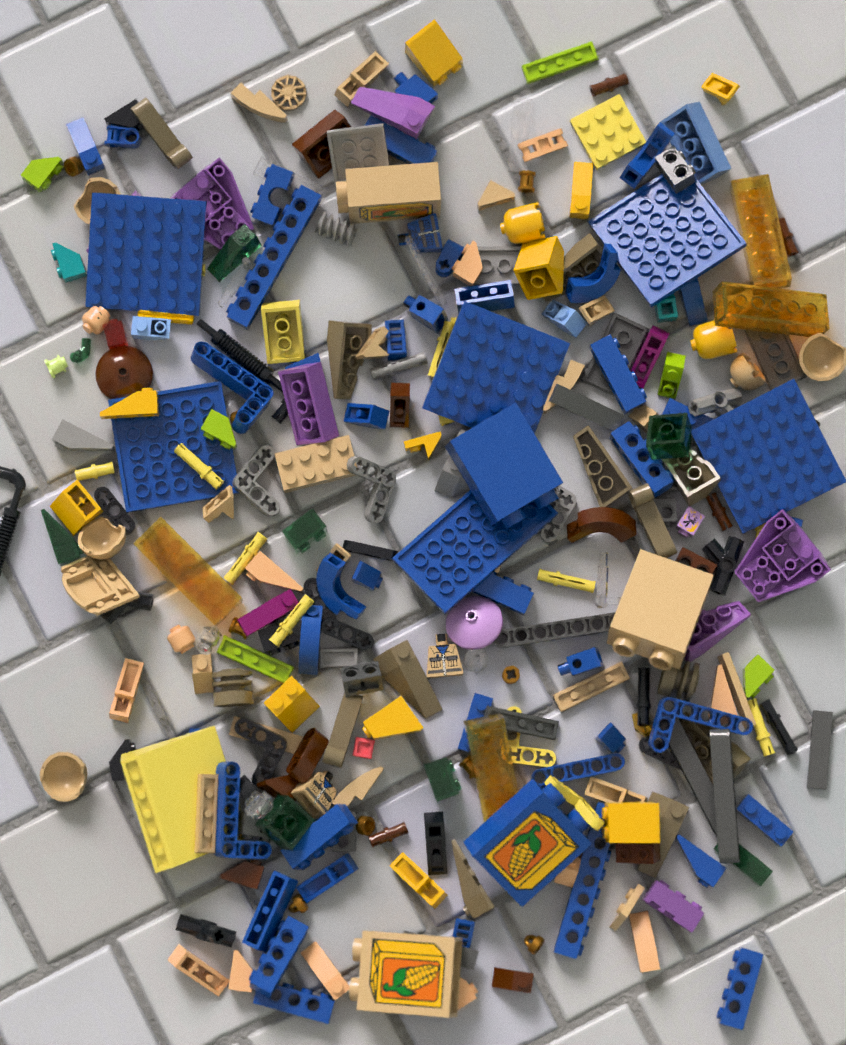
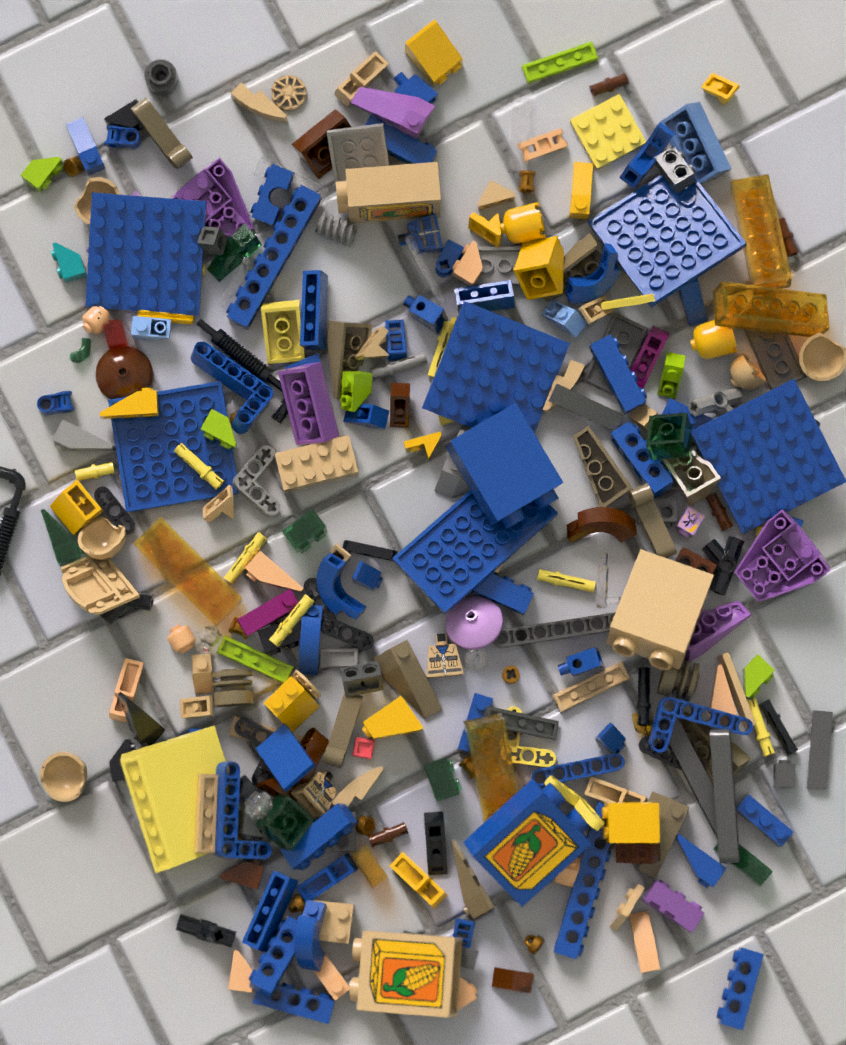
(56, 365): yellowish green brick -> none
(57, 403): none -> blue piece
(140, 723): none -> slope
(164, 87): none -> dark grey piece
(196, 707): none -> tan slope
(198, 970): light nougat slope -> none
(212, 240): none -> dark grey brick
(285, 757): none -> blue tile
(306, 684): none -> tan wheel
(307, 932): none -> blue arch
(313, 310): none -> blue brick
(336, 922): none -> tan brick
(355, 389): none -> lime slope
(369, 866): none -> clear yellow brick
(380, 484): light grey beam -> none
(488, 230): none -> yellow slope
(559, 507): light grey beam -> none
(627, 301): none -> light yellow tile
(666, 310): teal slope -> none
(784, 774): none -> dark grey brick

